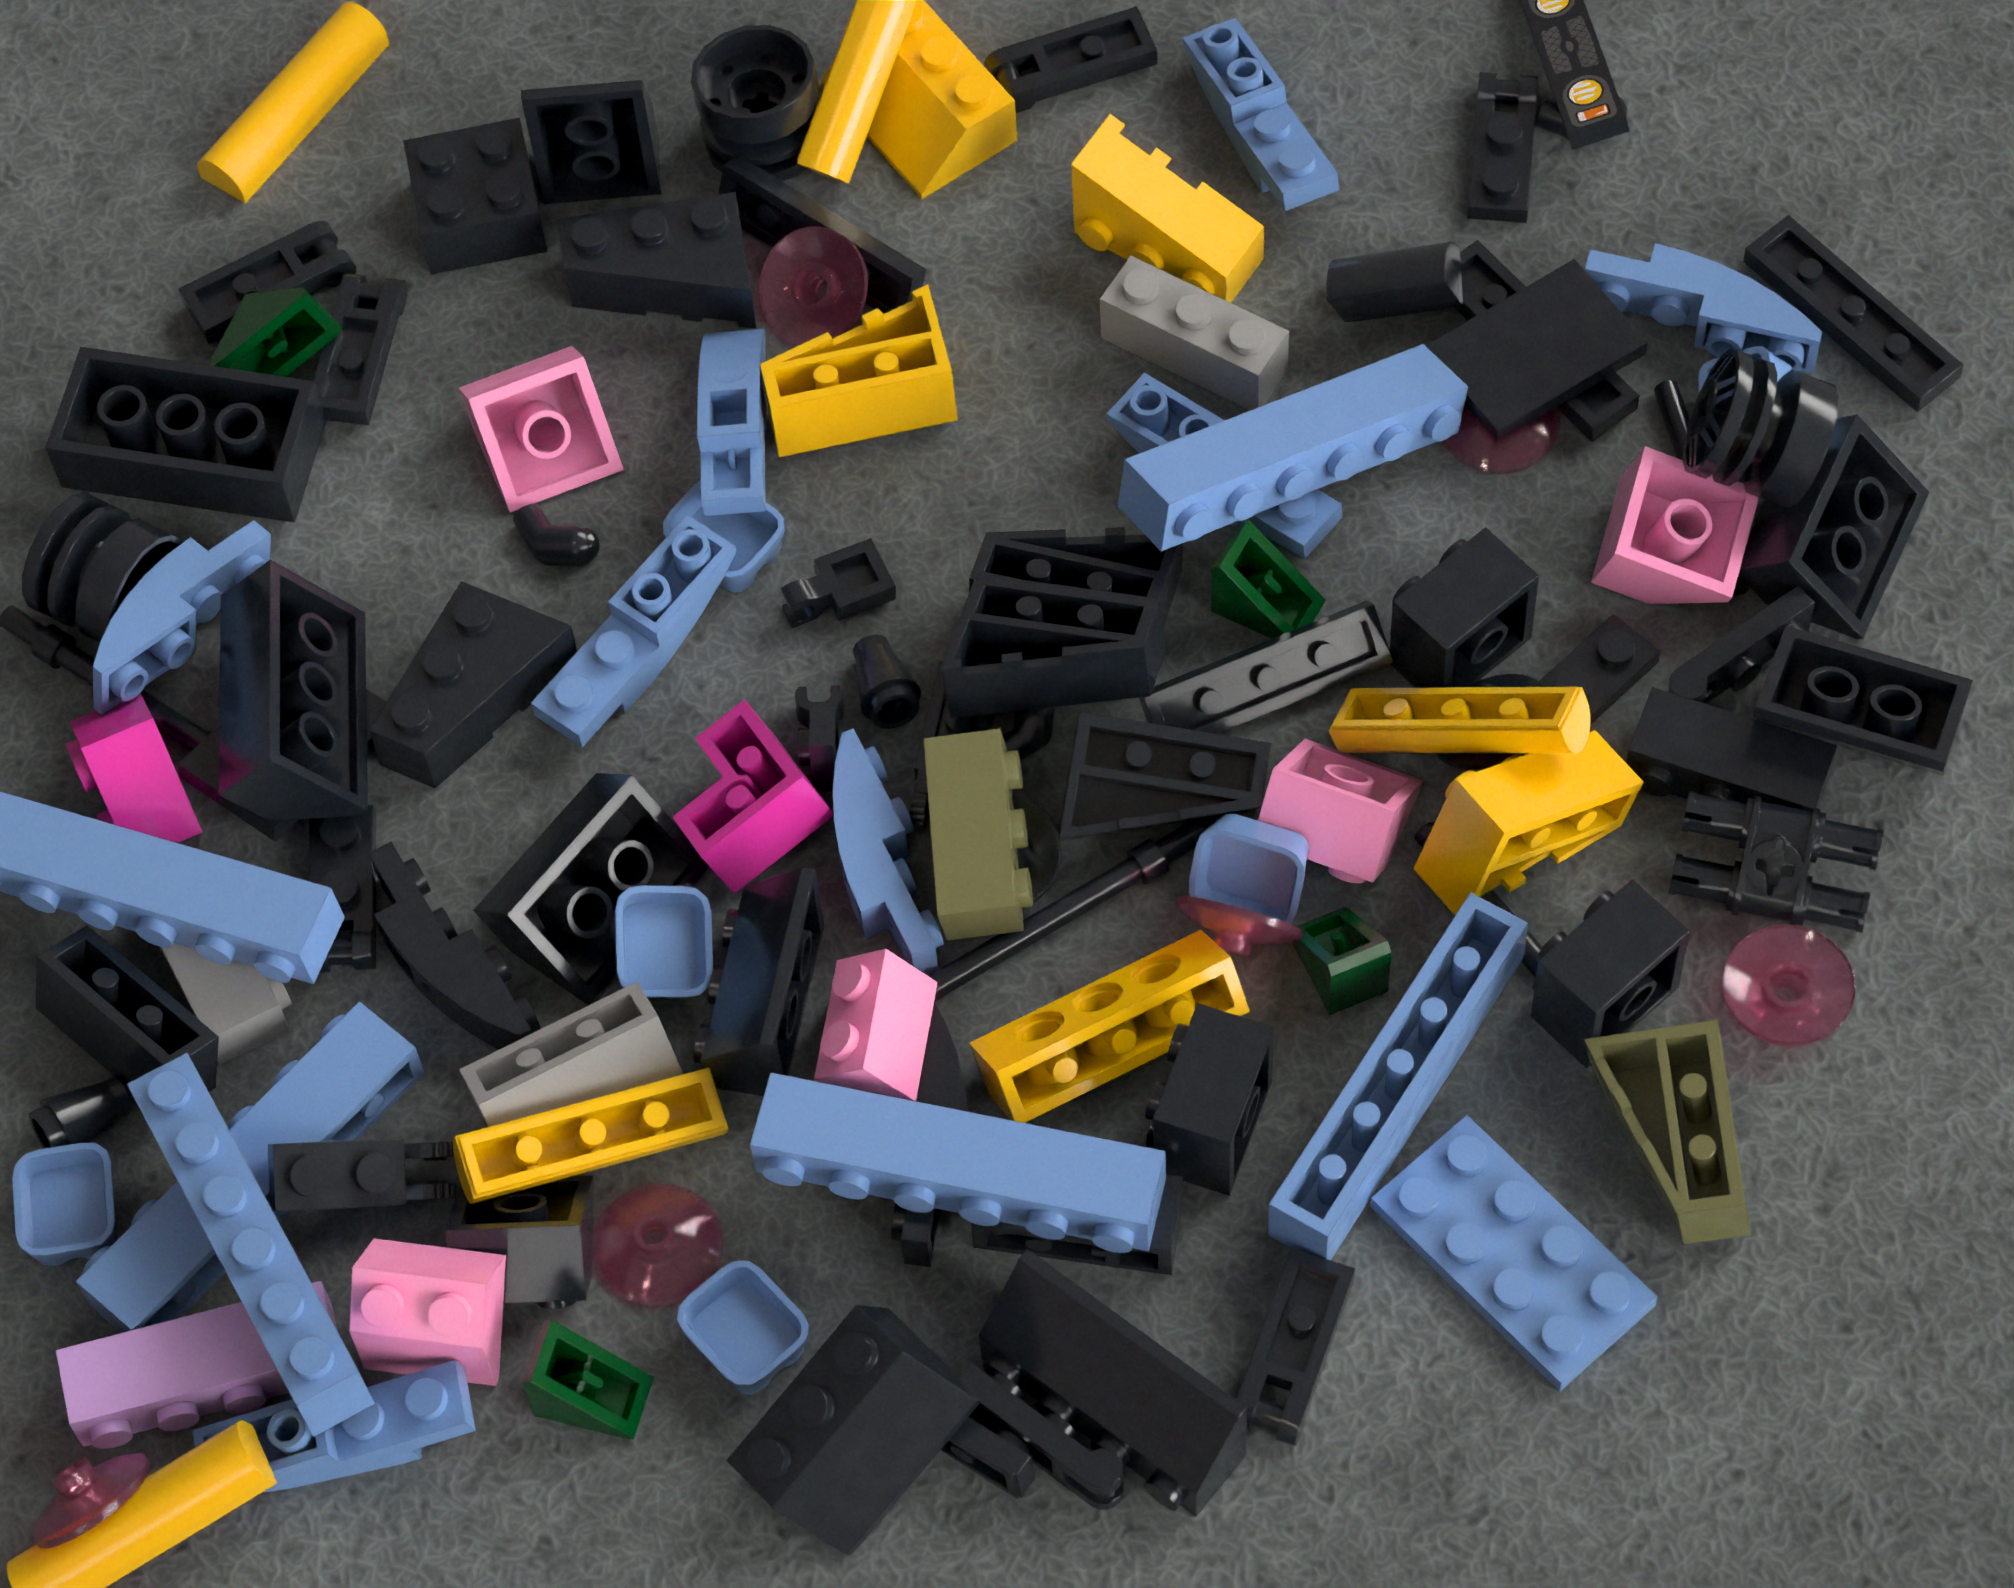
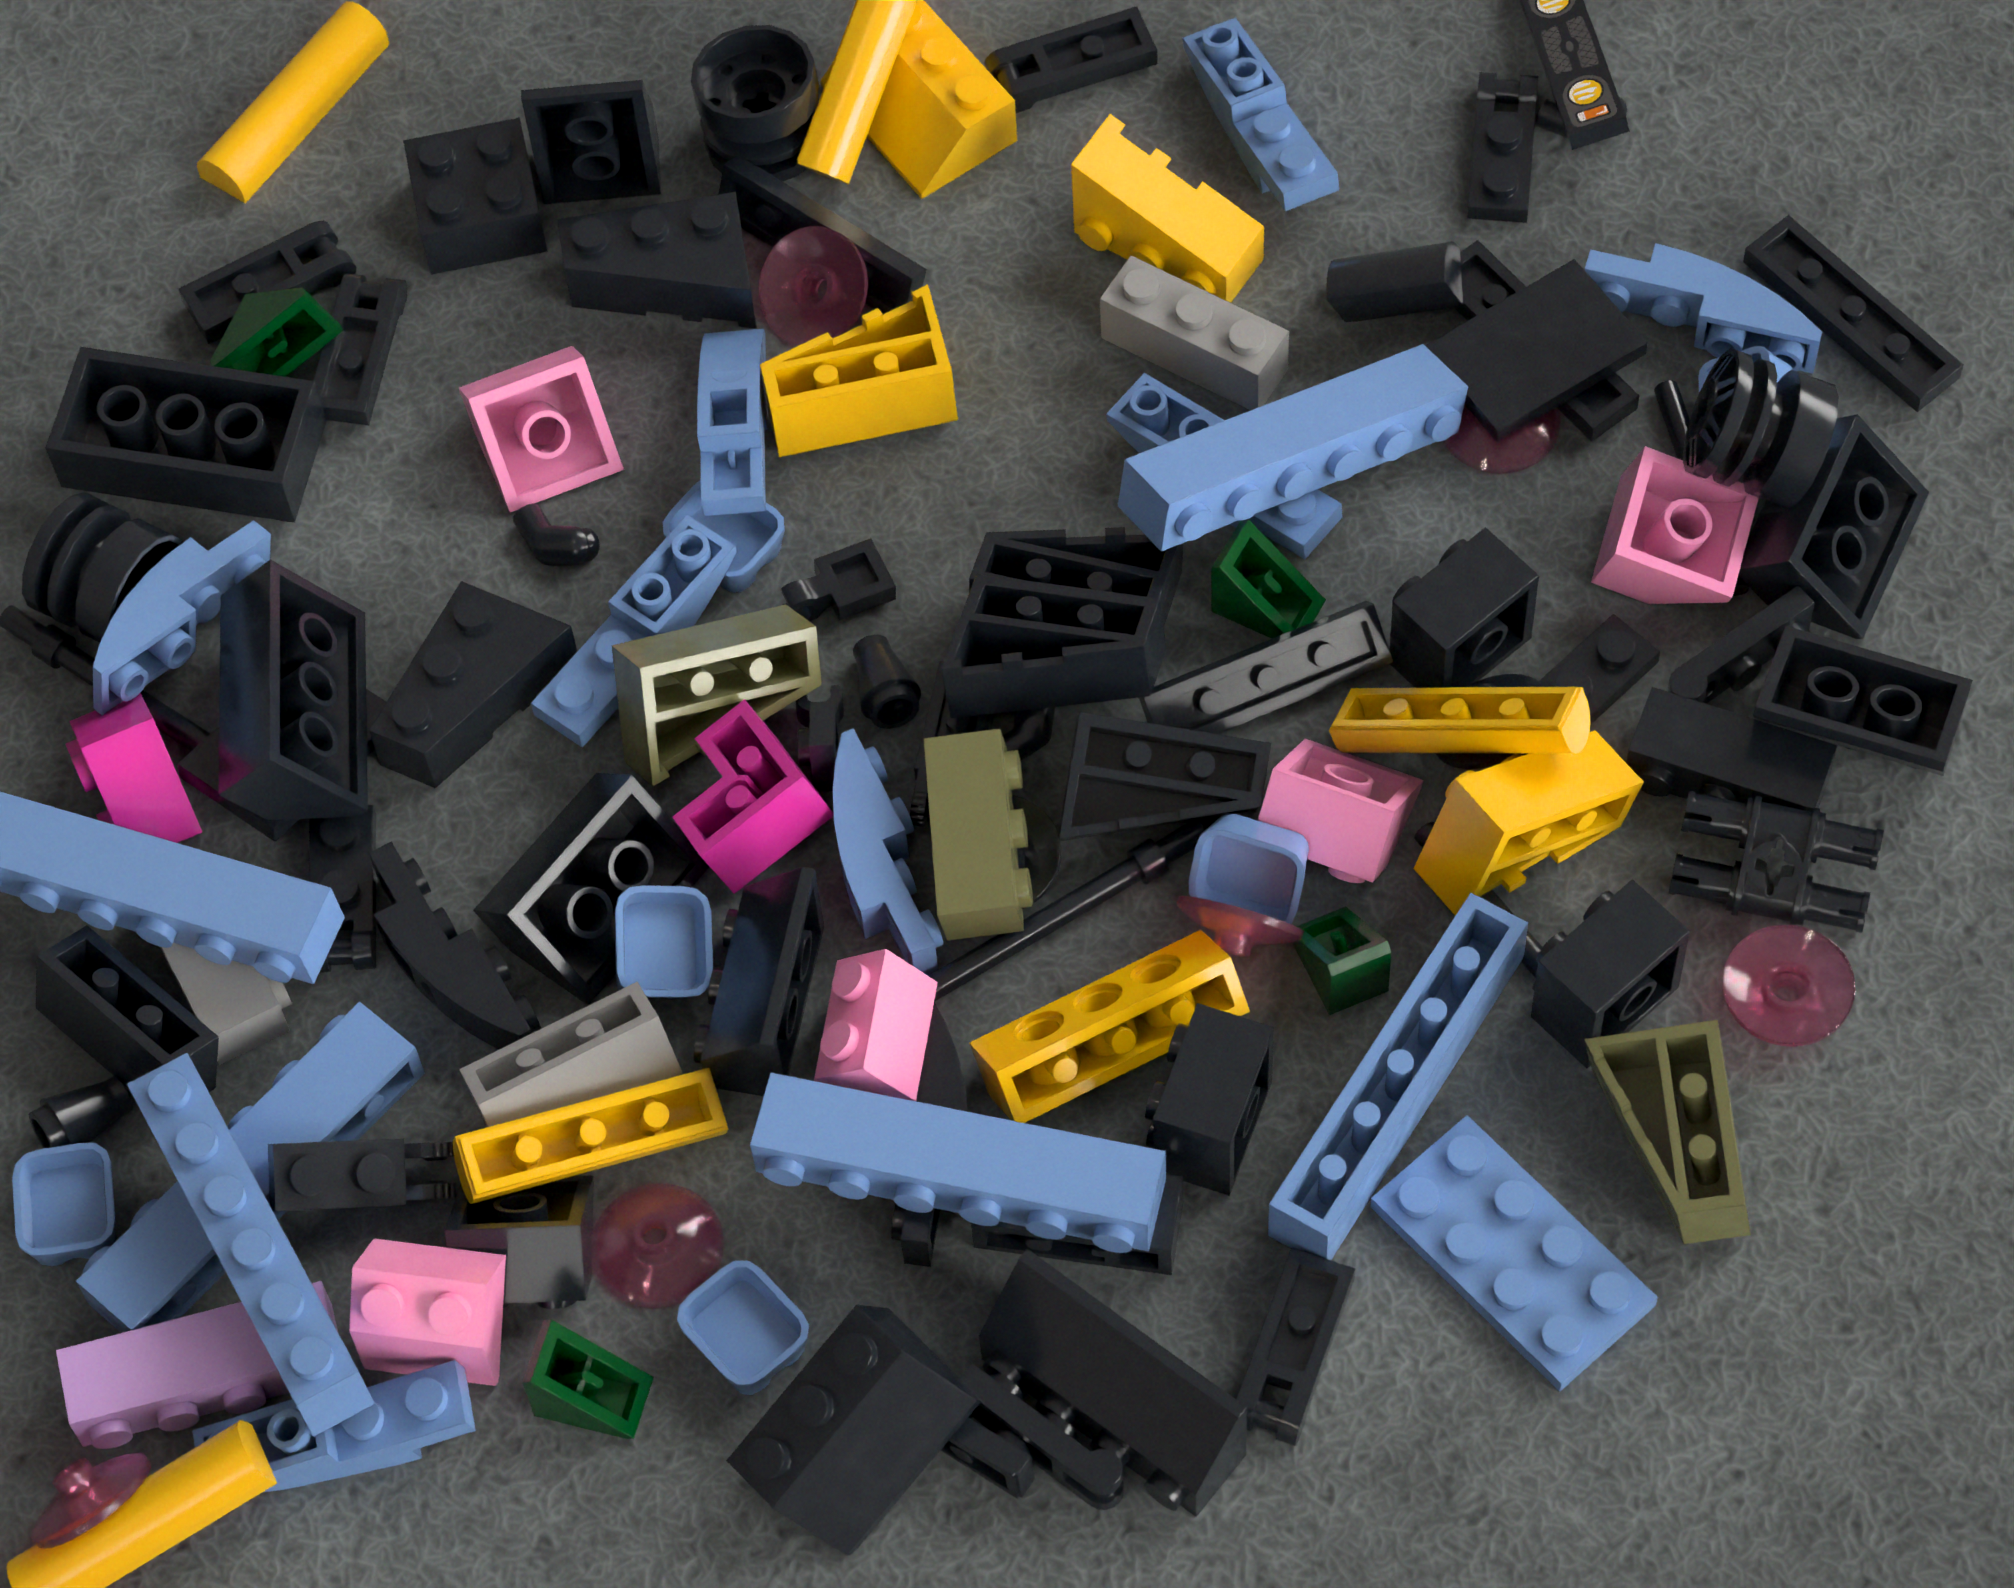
(693, 676): none -> olive wedge

